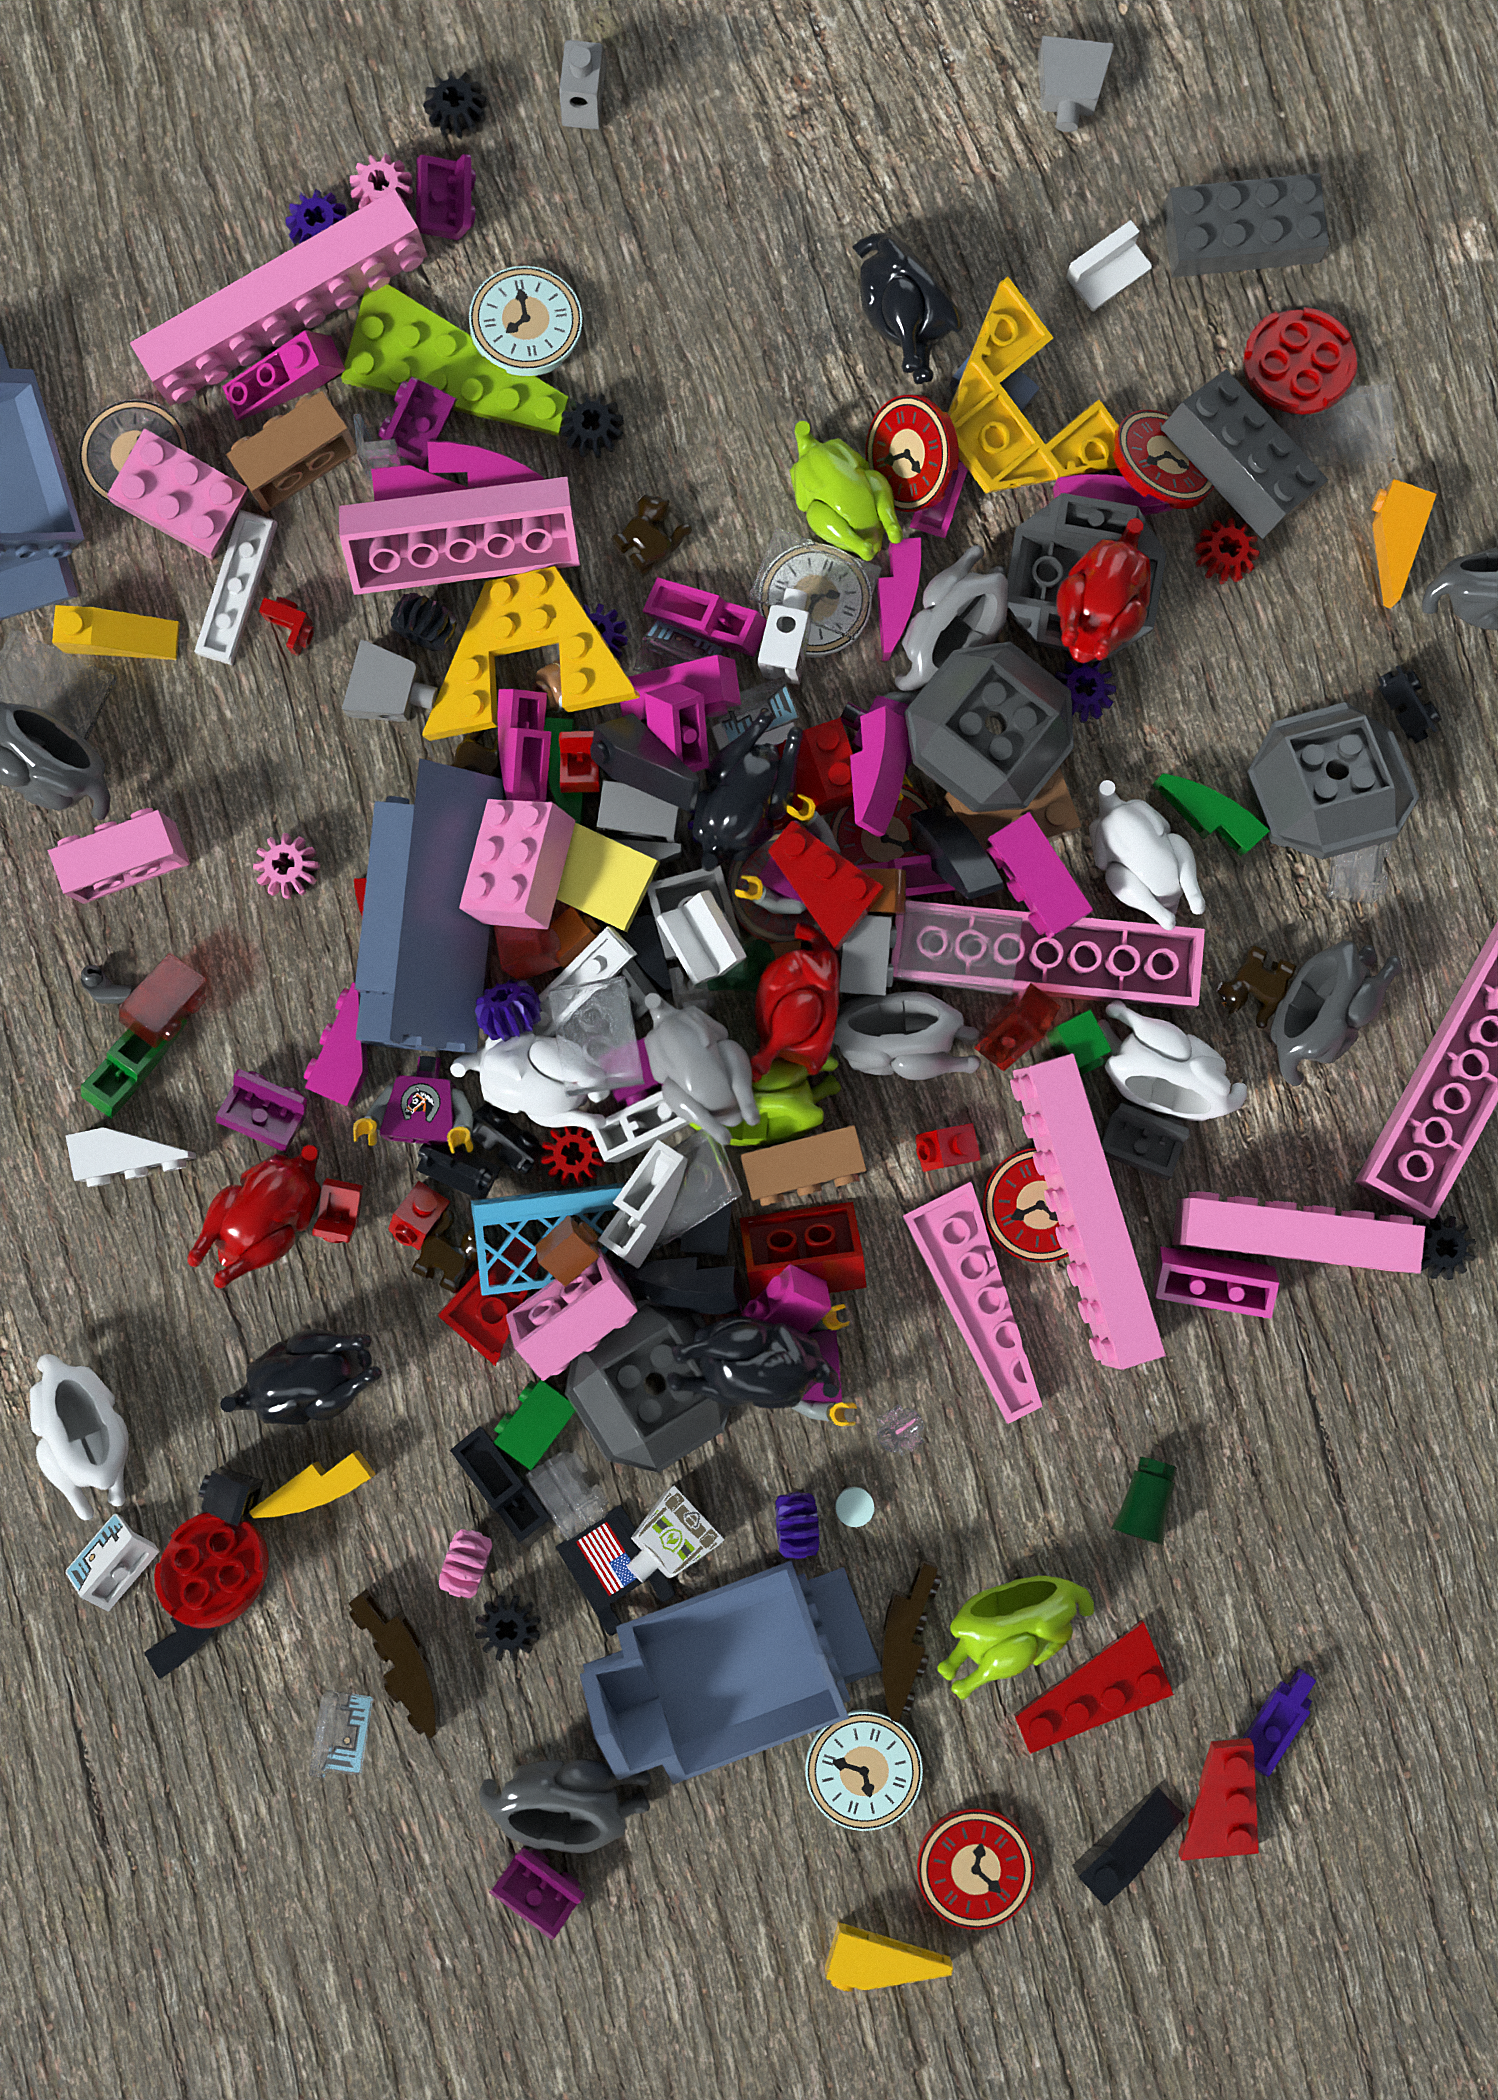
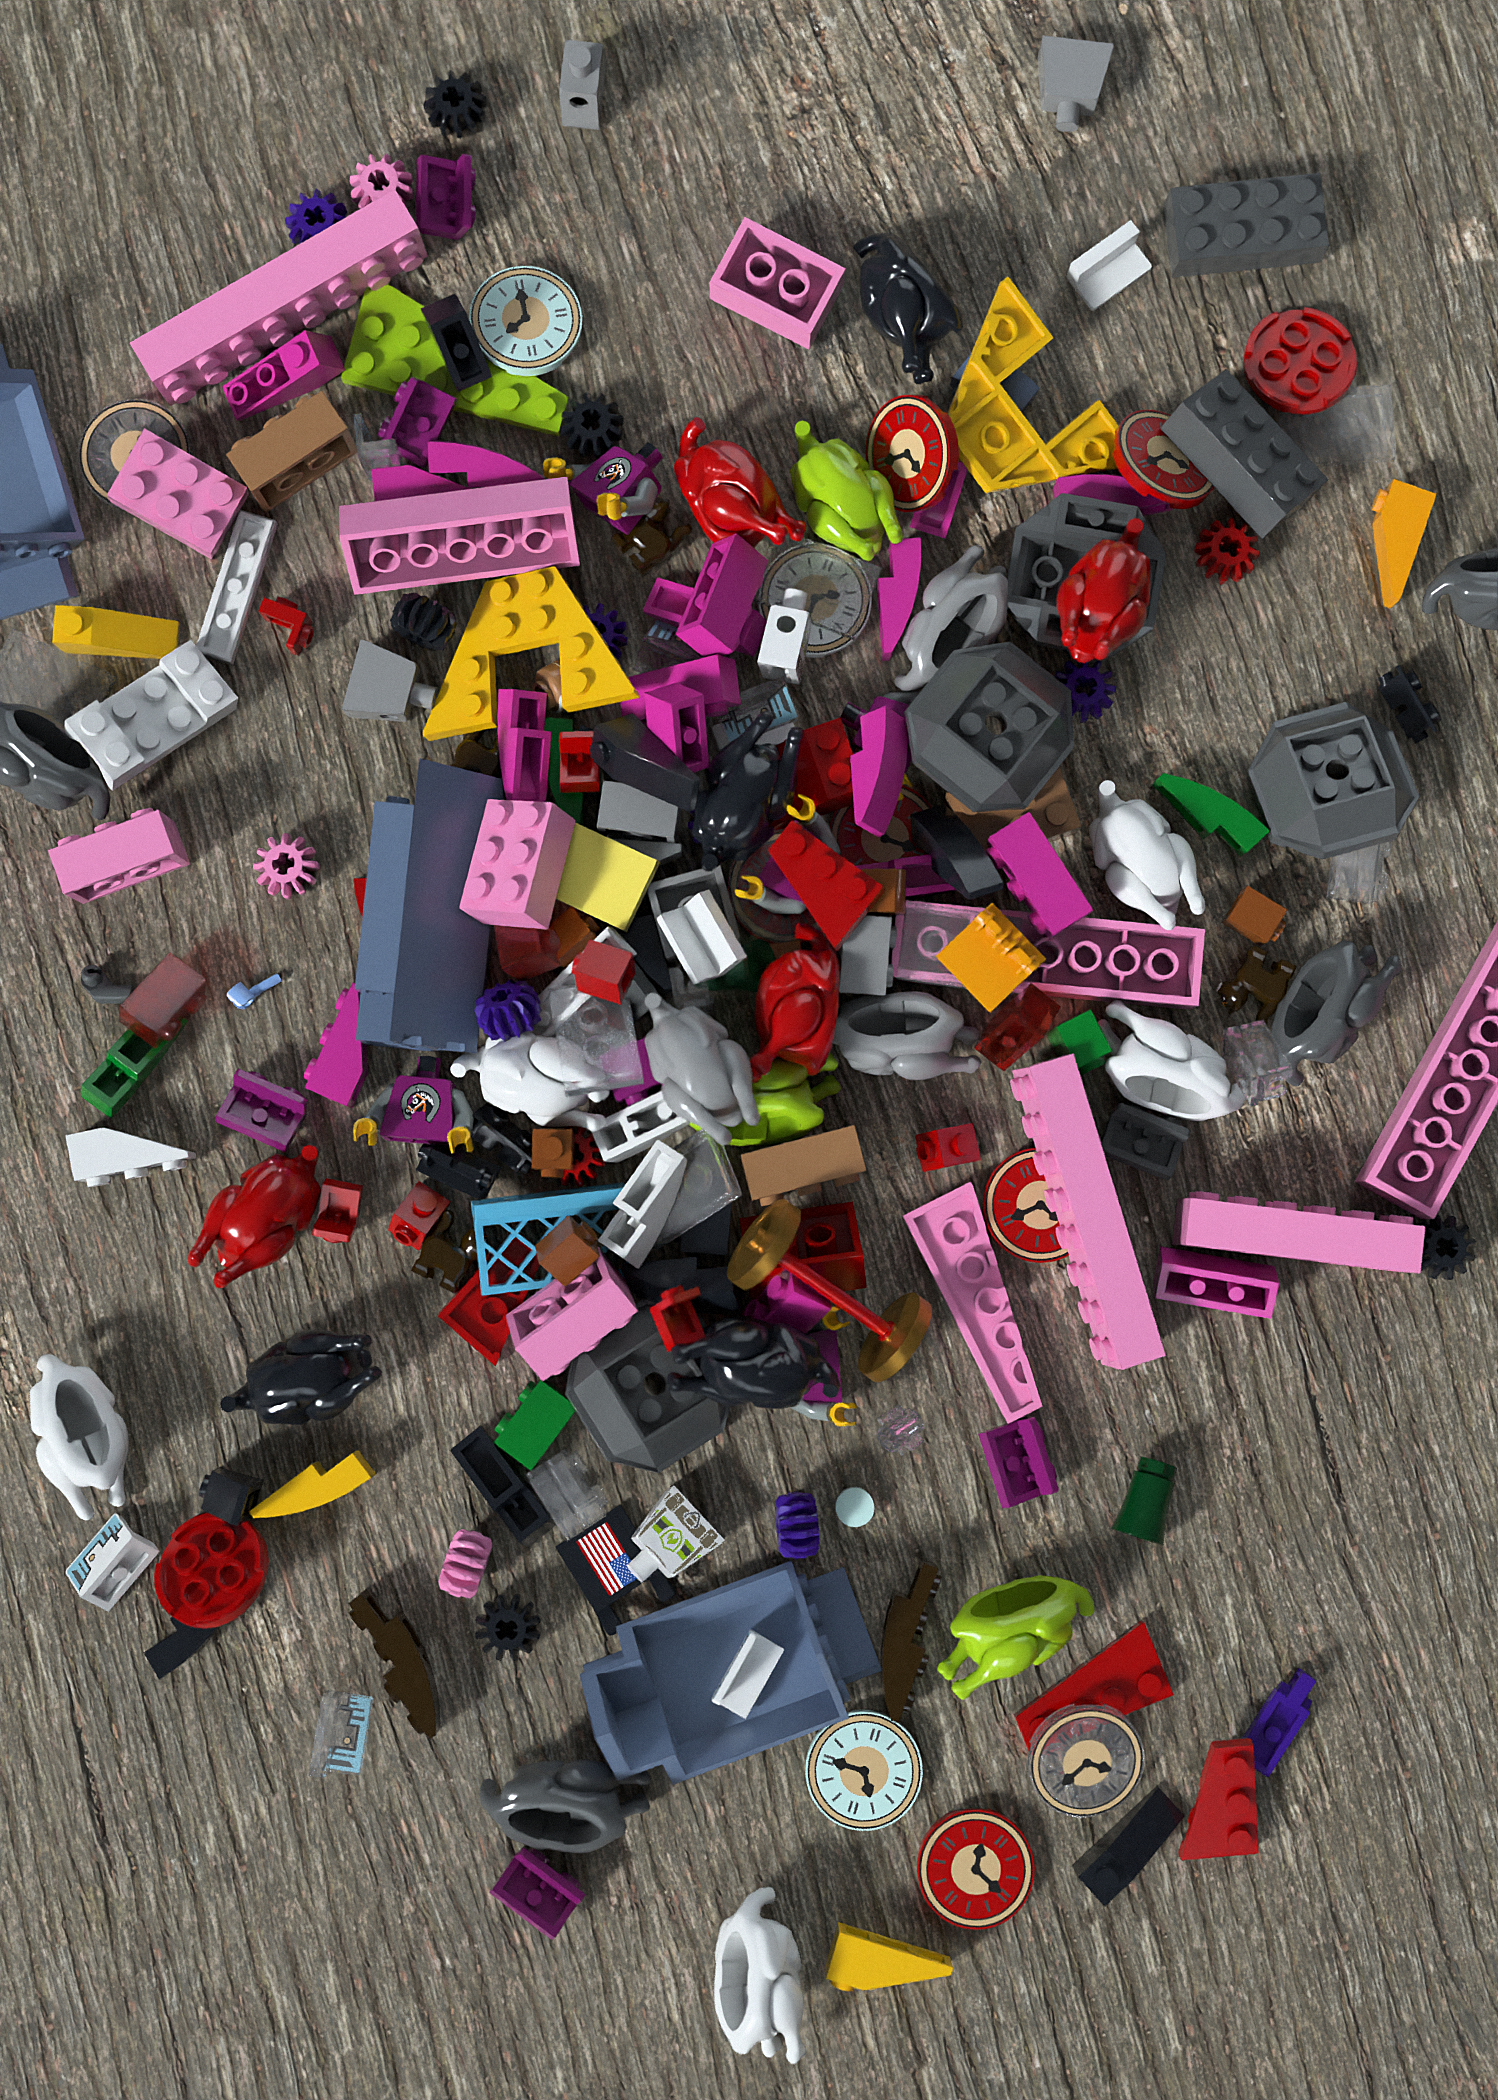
(152, 715): none -> white piece
(243, 997): none -> light blue hand
(456, 342): none -> black slope
(553, 1151): none -> dark orange brick
(604, 971): none -> red brick
(614, 486): none -> torso
(677, 1317): none -> red bracket
(722, 597): none -> dark pink brick
(731, 491): none -> red piece
(747, 1674): none -> white panel
(758, 1980): none -> white piece
(777, 283): none -> bright pink brick
(892, 1335): none -> pearl gold piece
(990, 957): none -> light orange hinge
(1018, 1461): none -> magenta bracket
(1085, 1760): none -> tile
(1255, 917): none -> dark orange brick
(1255, 1061): none -> clear hinge

